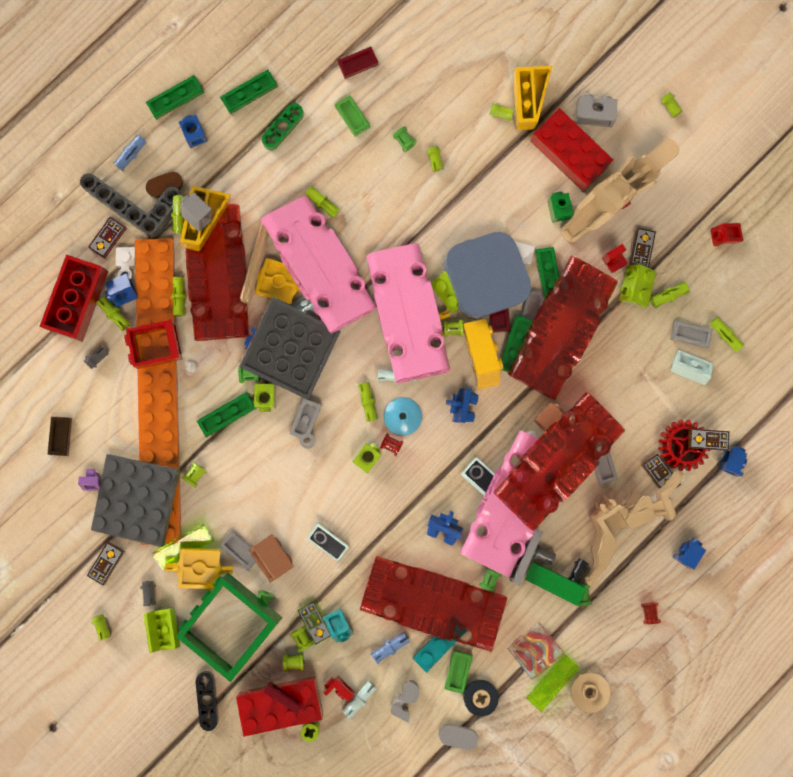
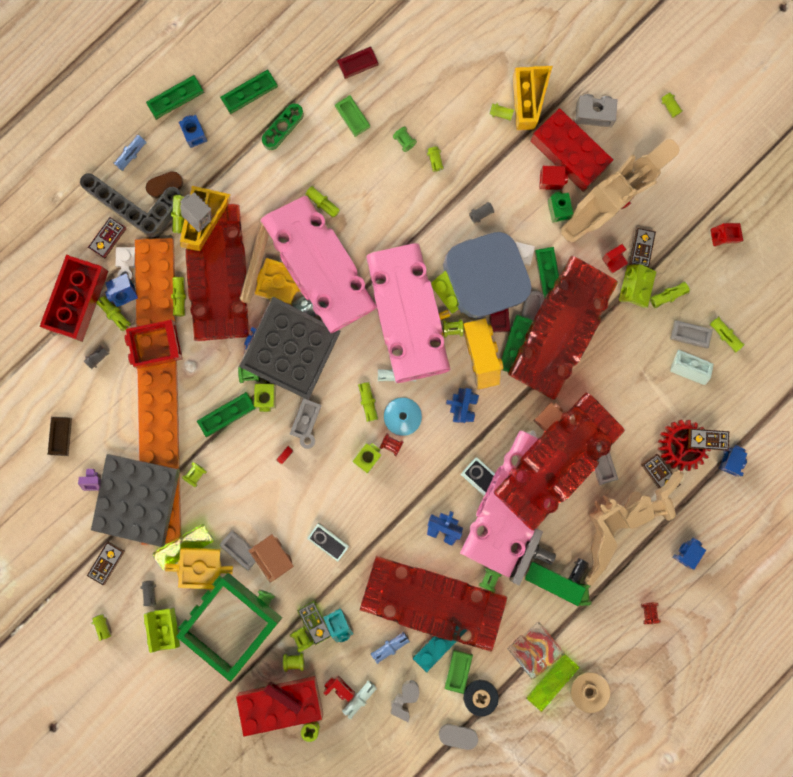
(213, 714): black beam -> none
(284, 455): none -> red tile
(481, 212): none -> dark grey pin
(553, 177): none -> red brick

